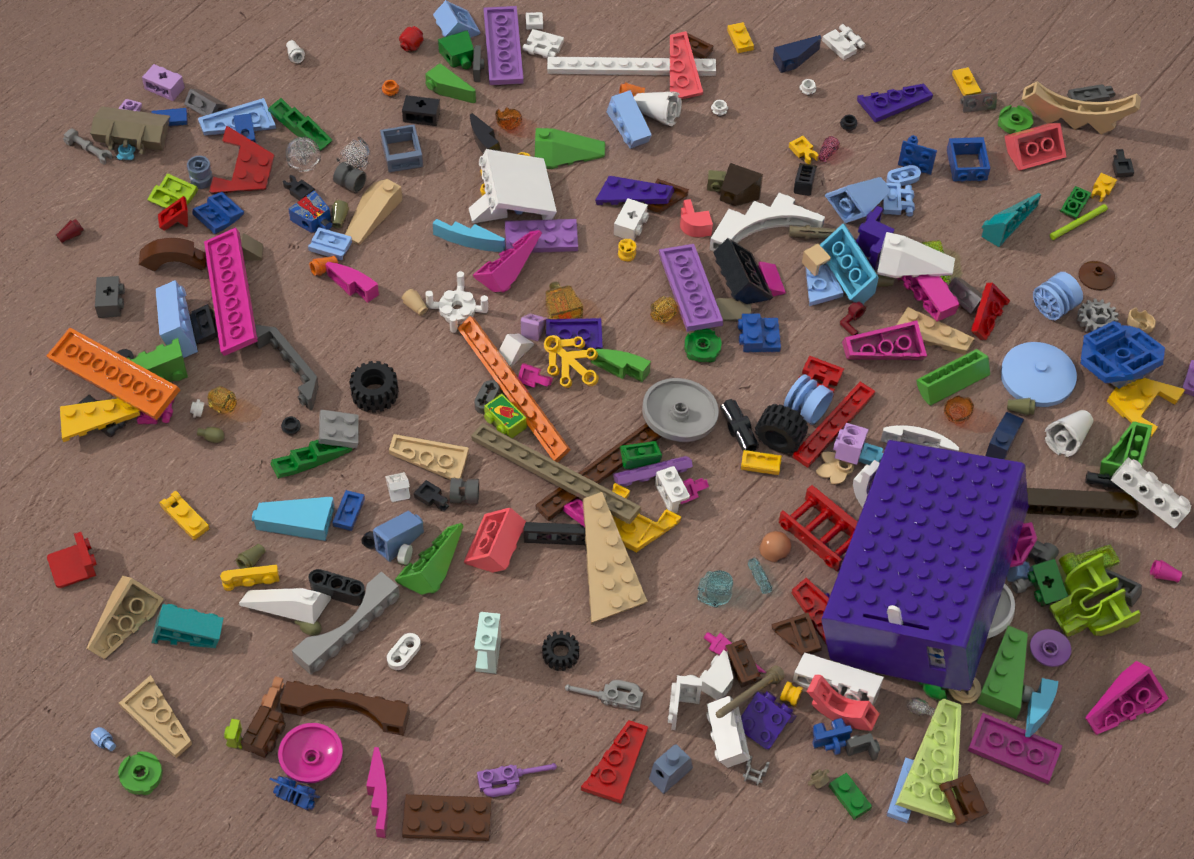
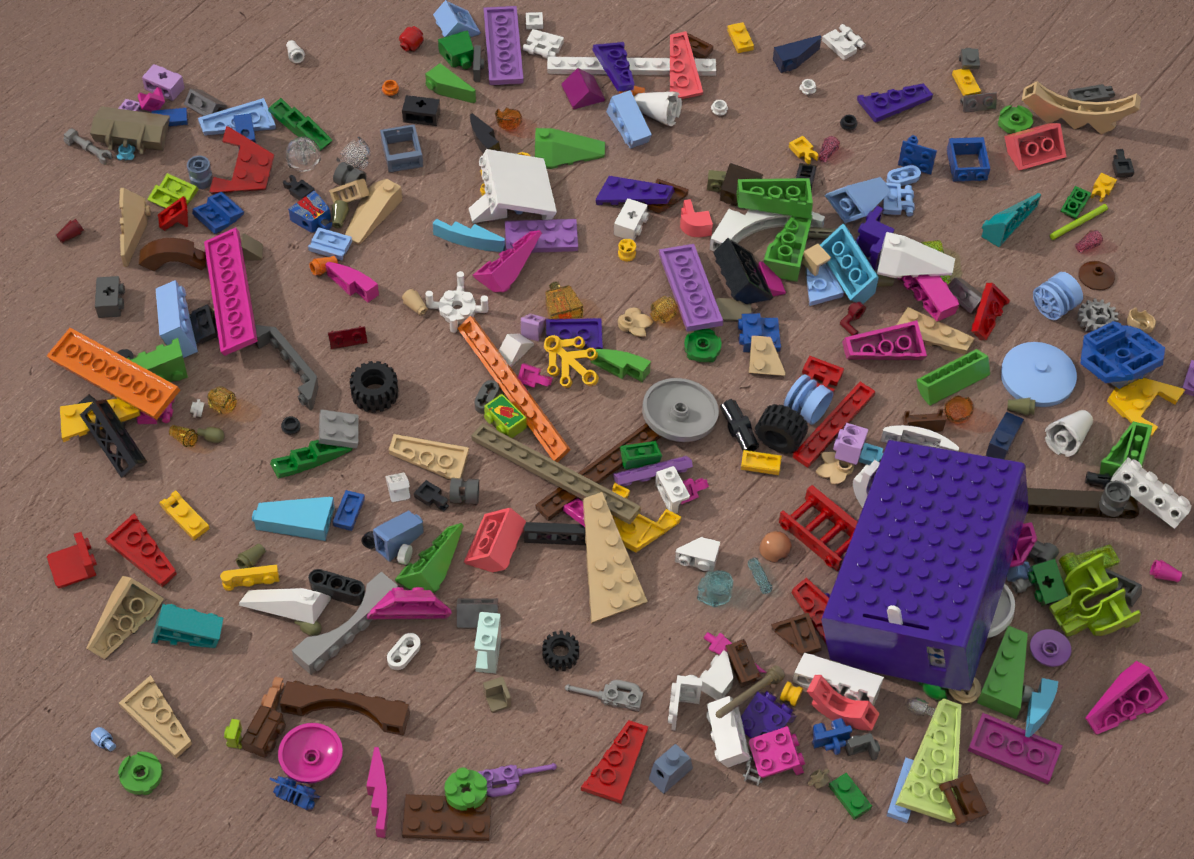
(115, 434): none -> black fence
(133, 222): none -> tan wedge
(141, 550): none -> red wing
(151, 101): none -> dark pink panel
(183, 435): none -> clear yellow cone
(347, 337): none -> dark red hinge
(359, 187): none -> tan slope
(410, 605): none -> dark pink wedge
(465, 778): none -> bright green plate
(469, 609): none -> flat silver panel
(497, 694): none -> dark tan panel
(582, 89): none -> magenta slope
(614, 62): none -> dark purple wing
(634, 322): none -> tan plate
(699, 553): none -> white slope
(764, 357): none -> tan wing
(776, 752): none -> dark pink bracket
(777, 196): none -> bright green wedge
(786, 251): none -> bright green wedge
(933, 422): none -> reddish brown hinge
(969, 58): none -> dark grey bracket
(1090, 240): none -> clear pink cone
(1114, 498): none -> dark grey wheel

